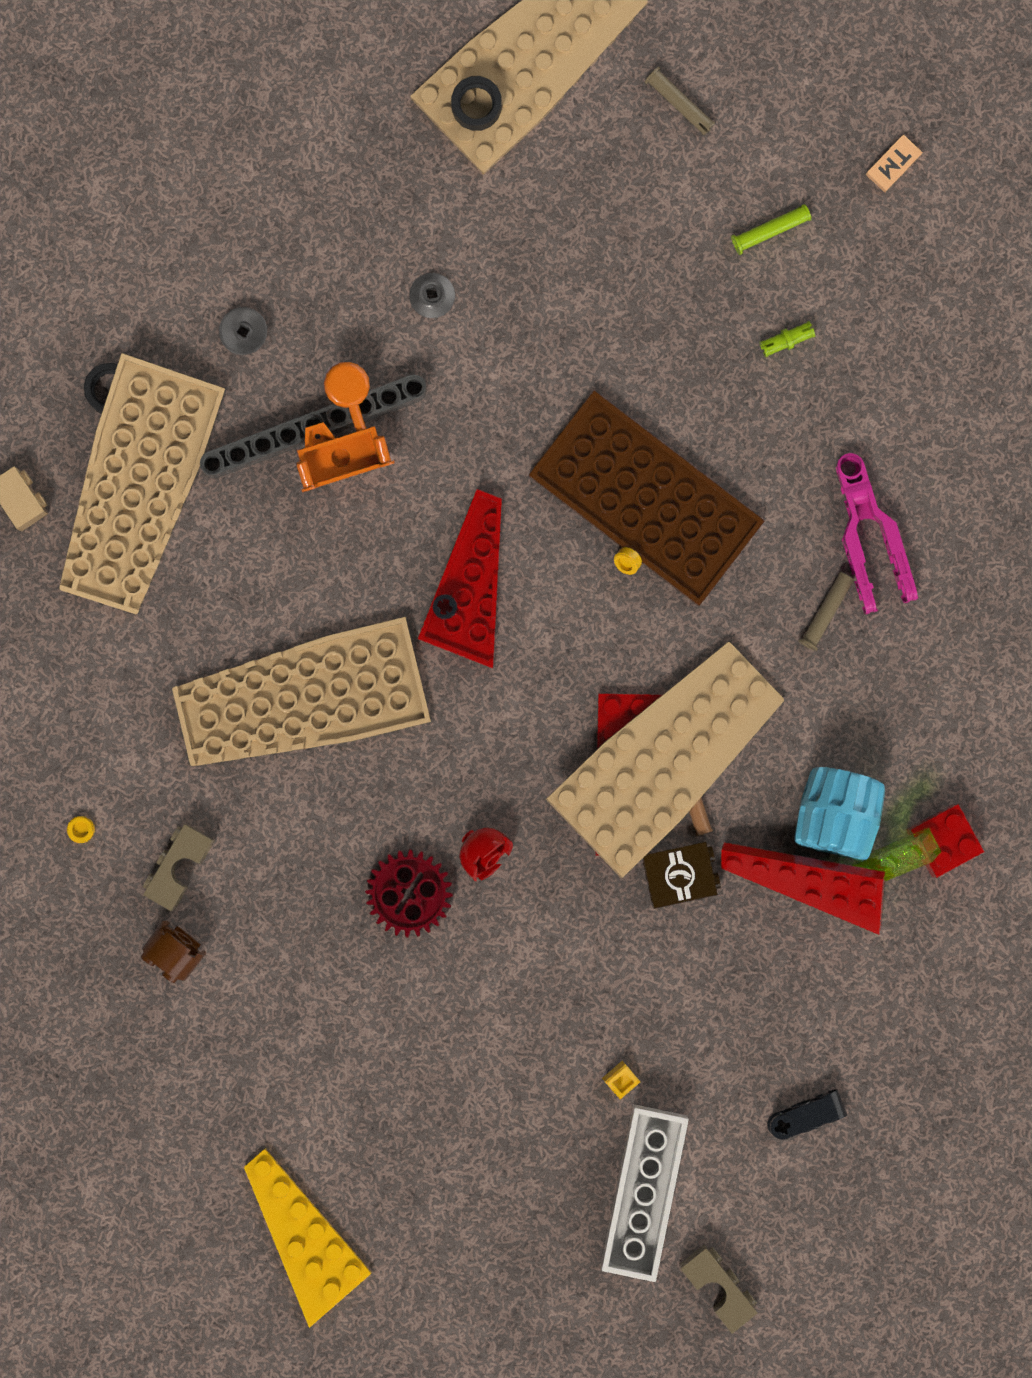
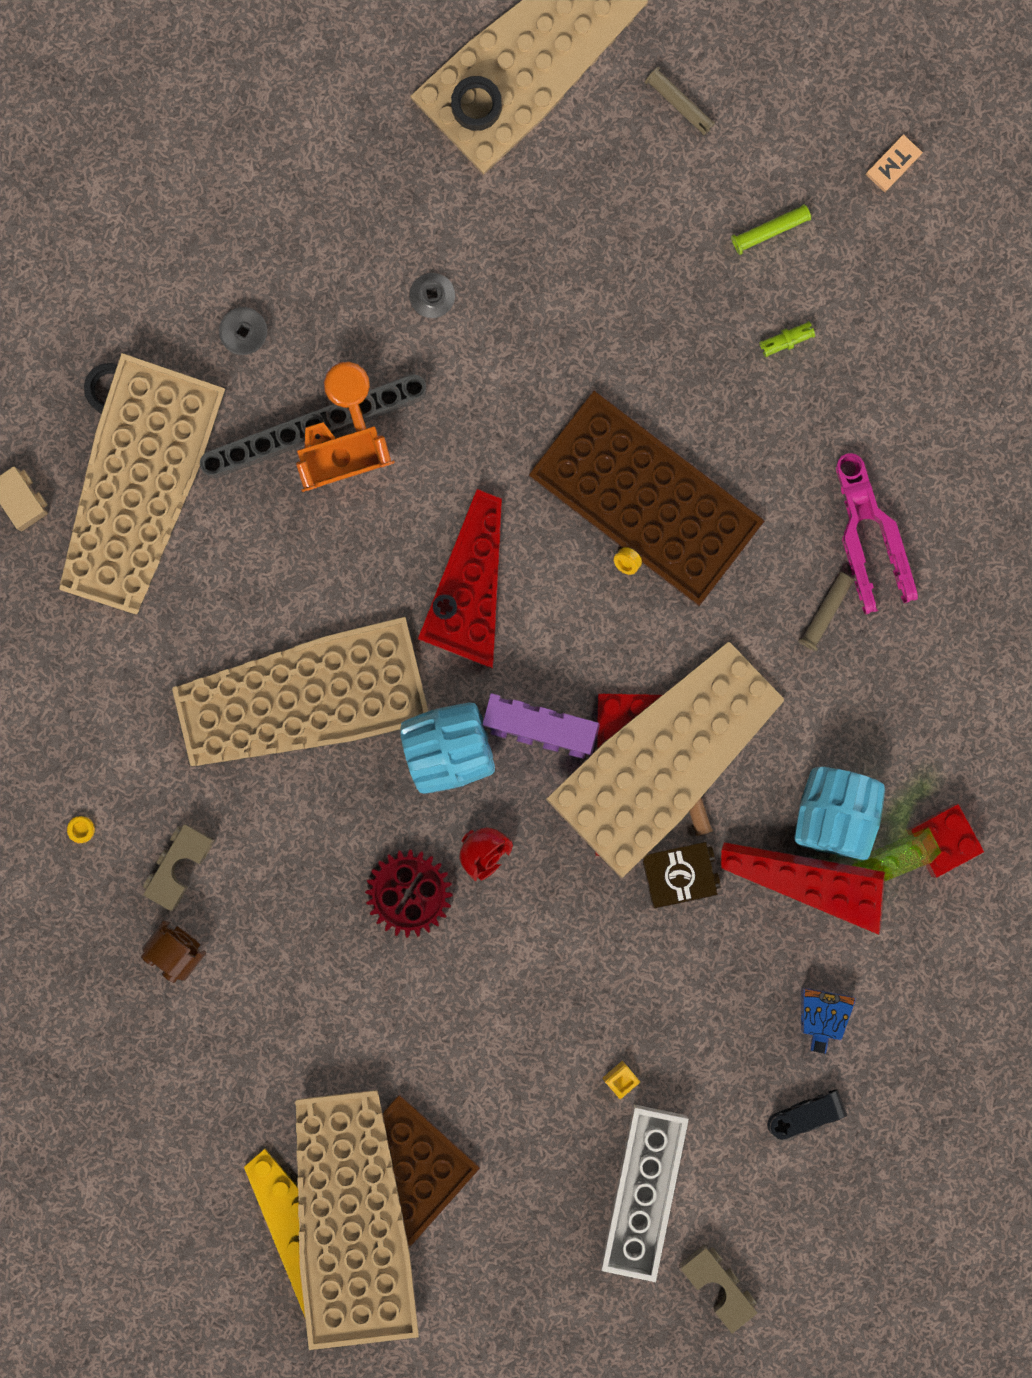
(351, 1225): none -> tan wing
(425, 1166): none -> reddish brown plate
(447, 748): none -> medium azure wheel
(541, 726): none -> medium lavender wedge
(824, 1016): none -> torso

